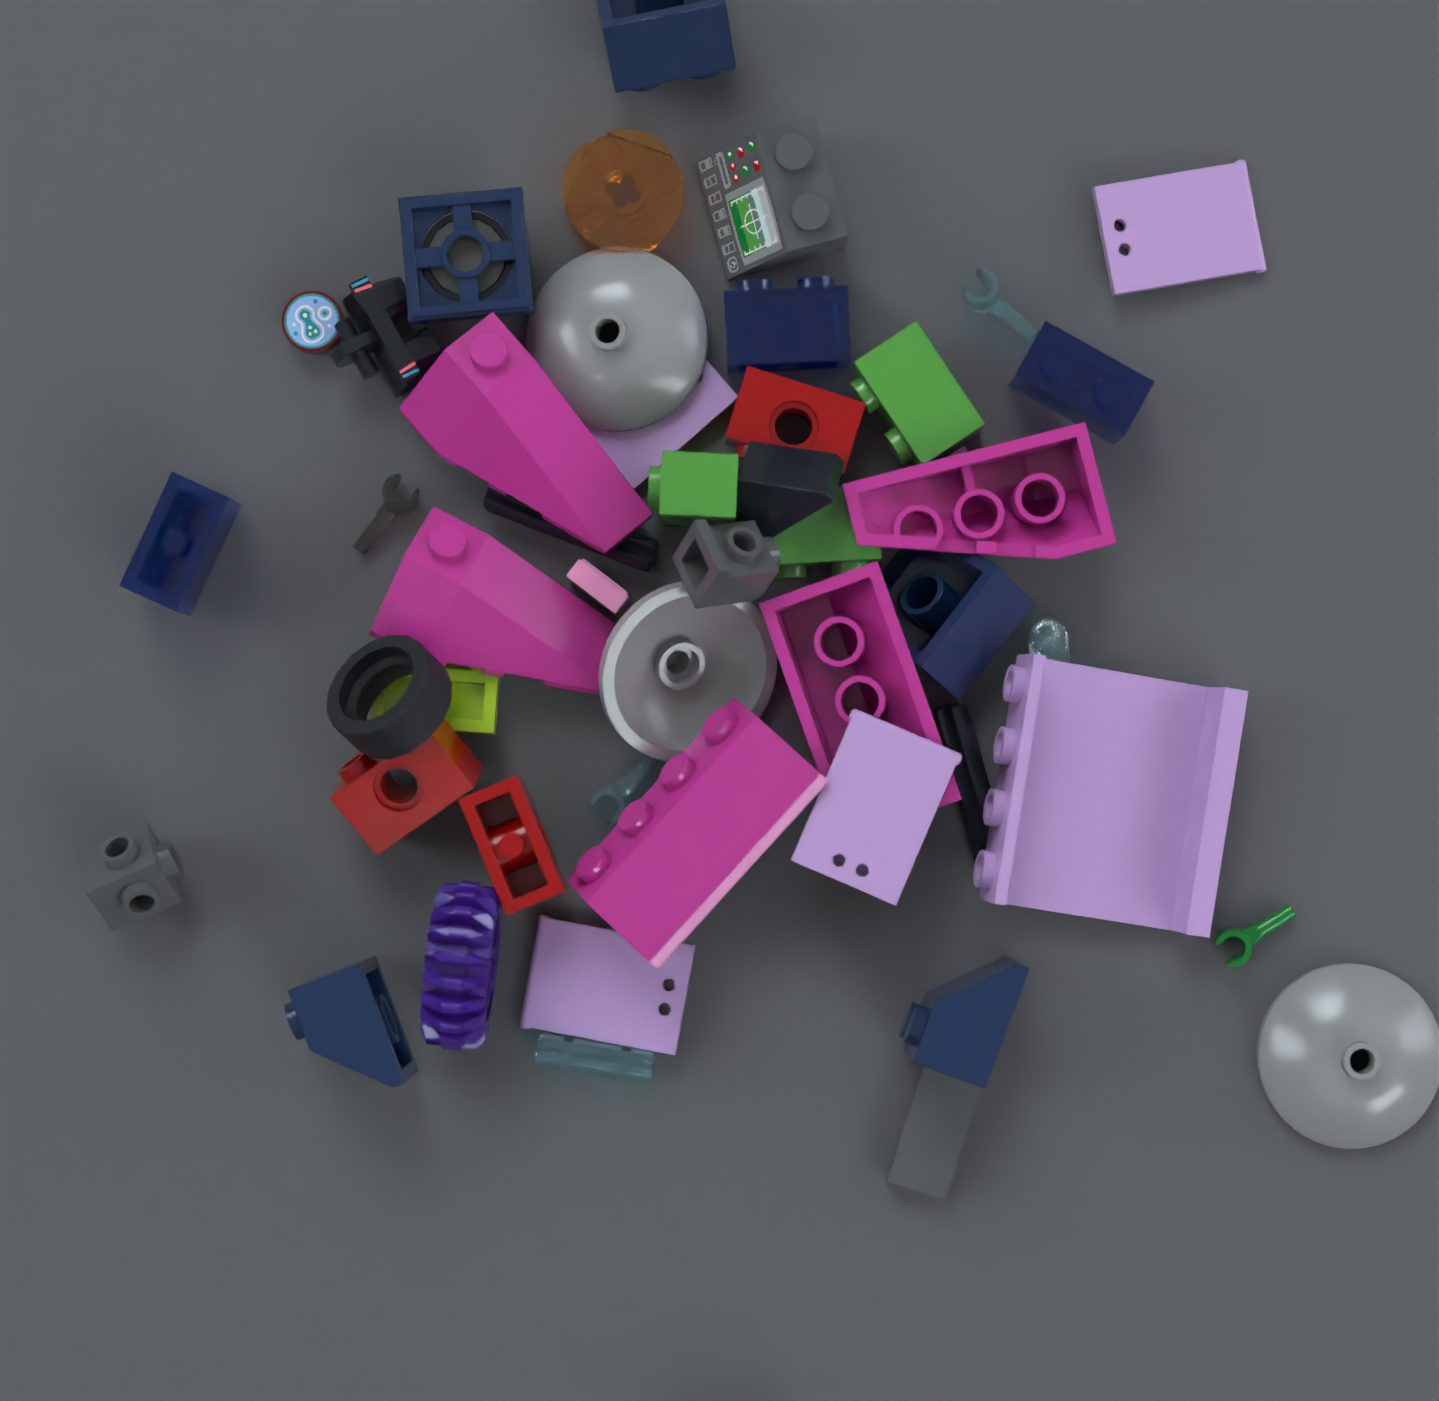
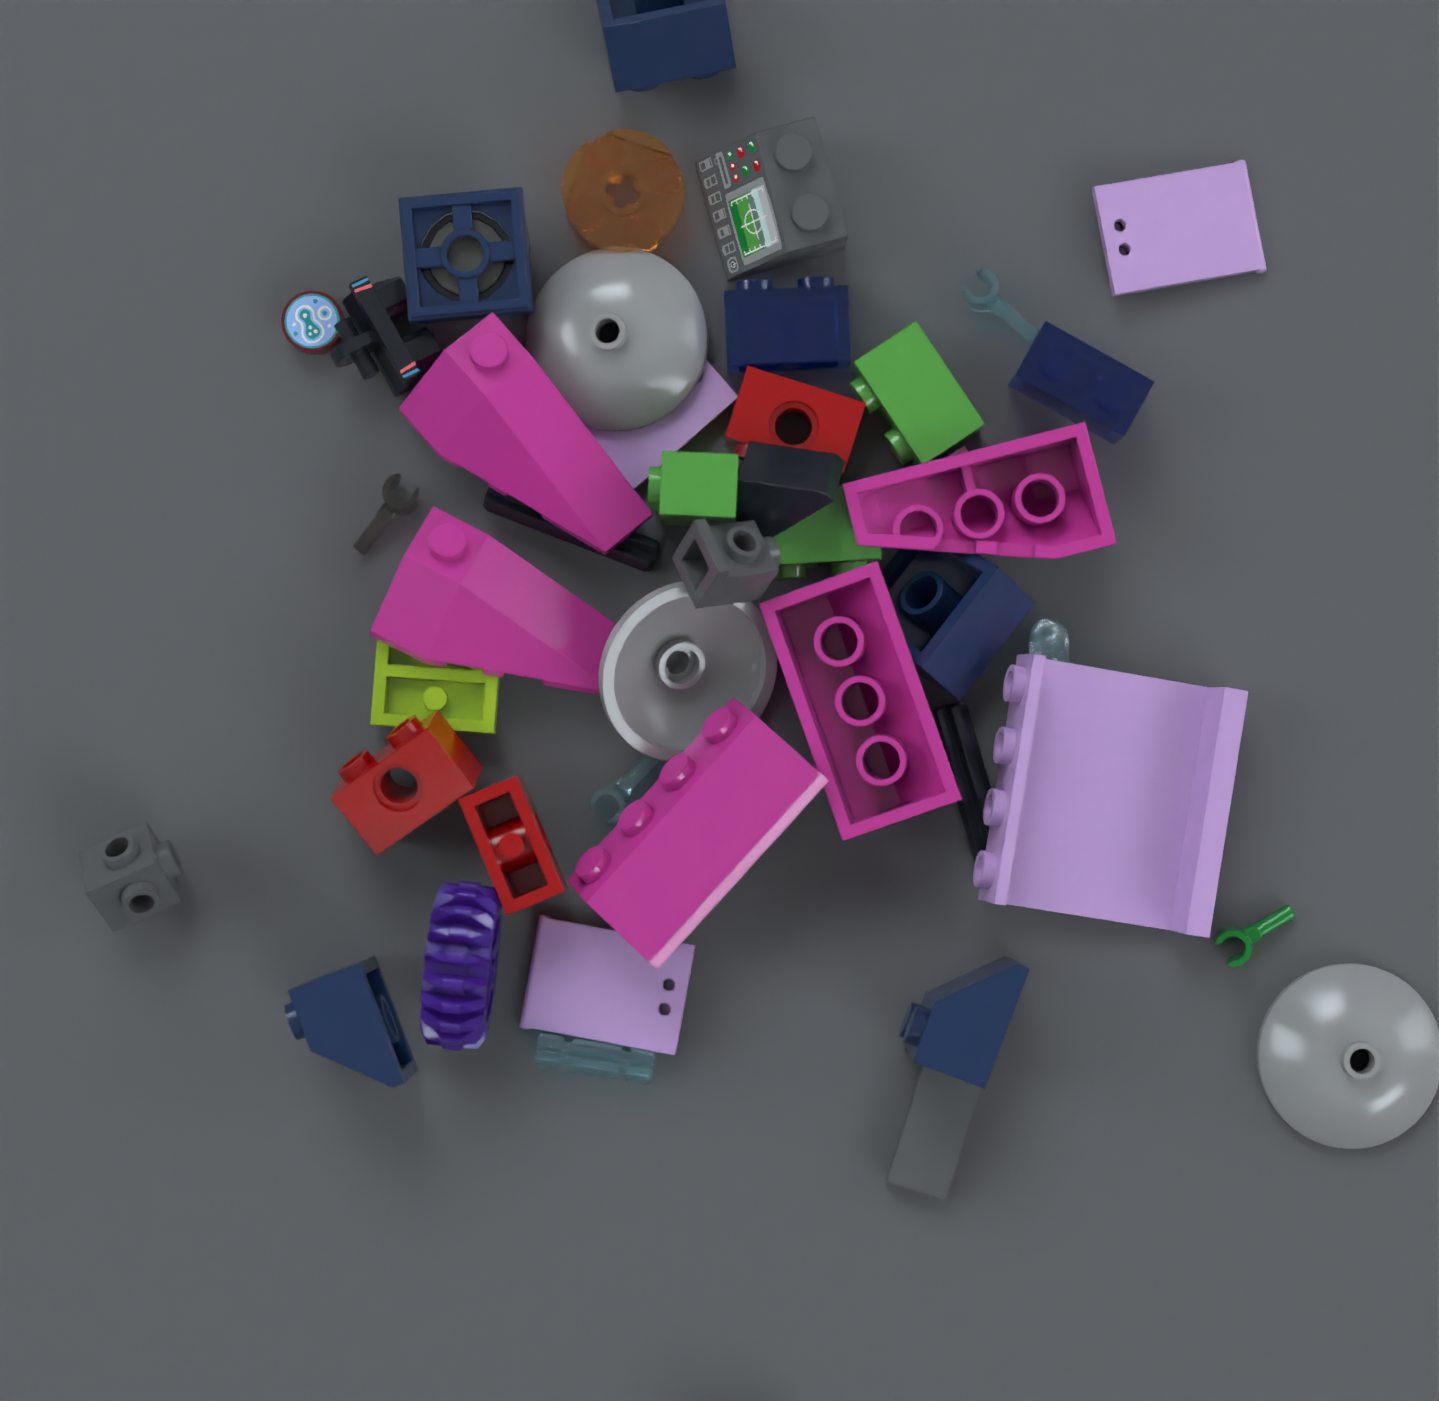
(180, 544): clear blue brick -> none
(414, 715): black tyre -> none
(599, 586): bright pink tile -> none
(875, 806): lavender container -> none

